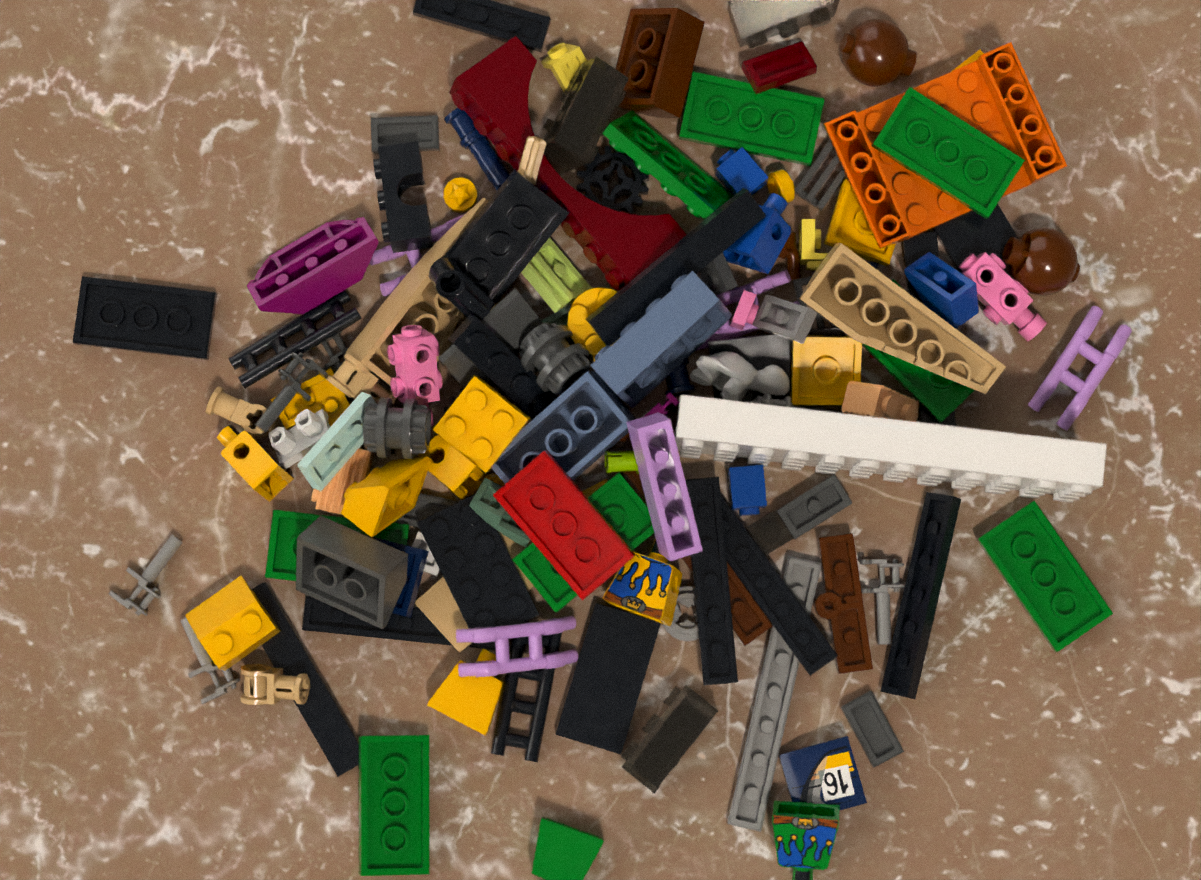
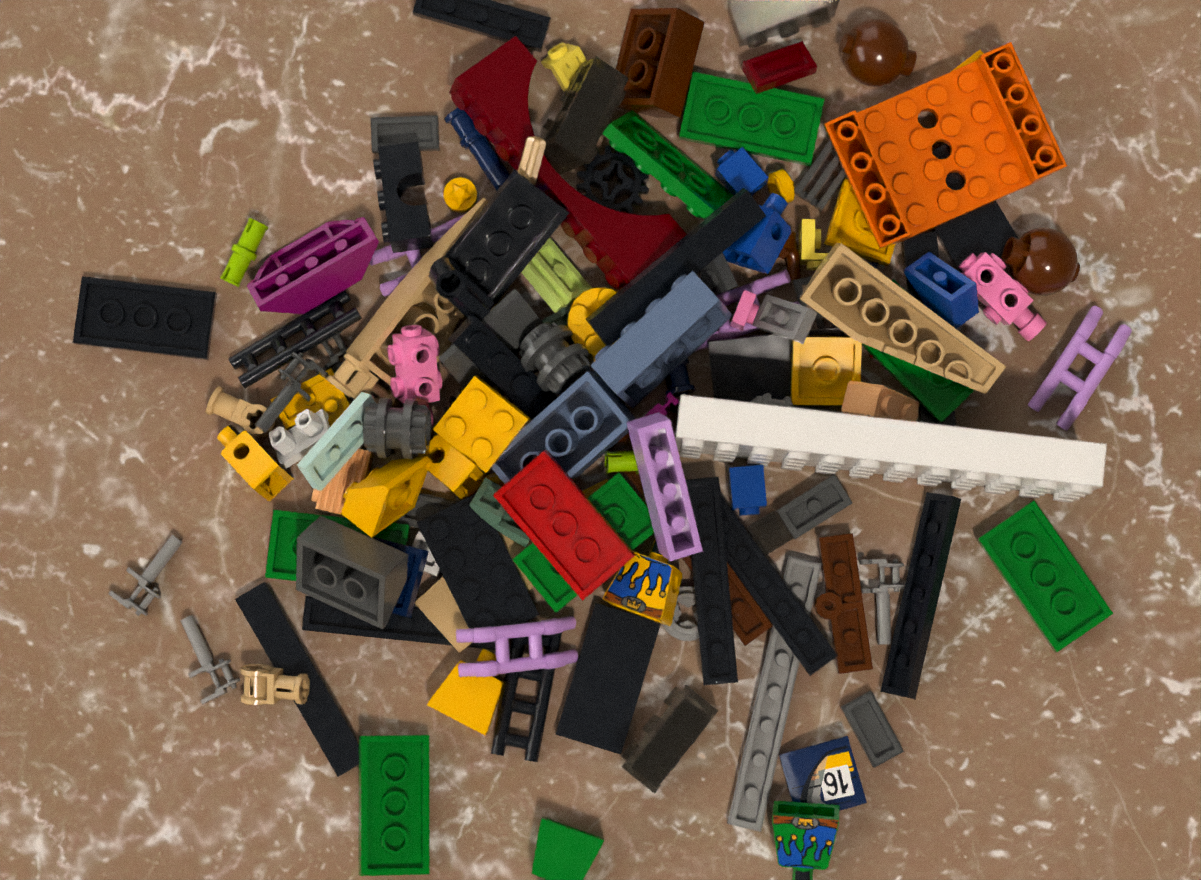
(232, 623): yellow slope -> none
(244, 252): none -> lime pin
(736, 376): white animal -> none
(948, 153): green plate -> none

